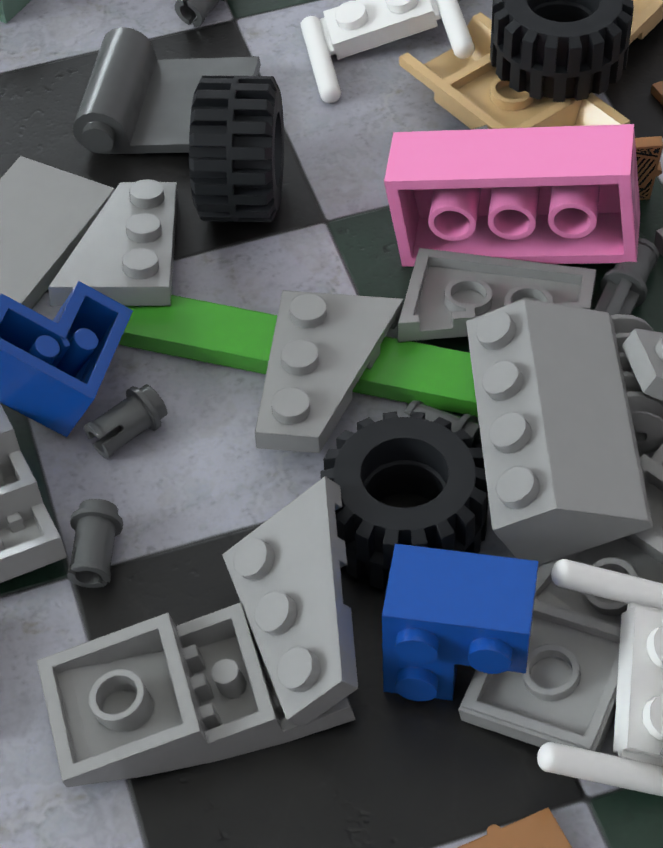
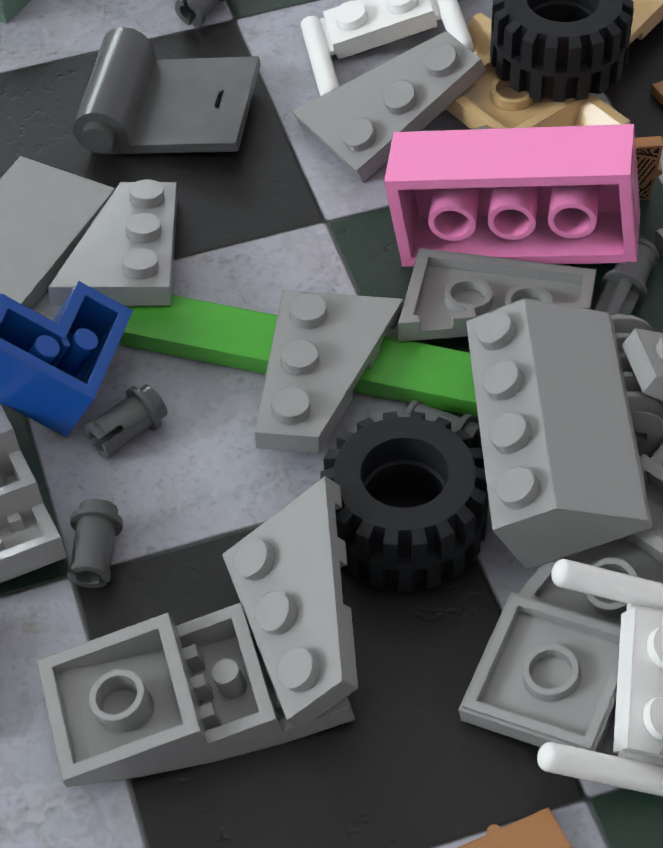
(236, 148): black tyre -> none
(397, 96): none -> light grey wing
(453, 612): blue brick -> none

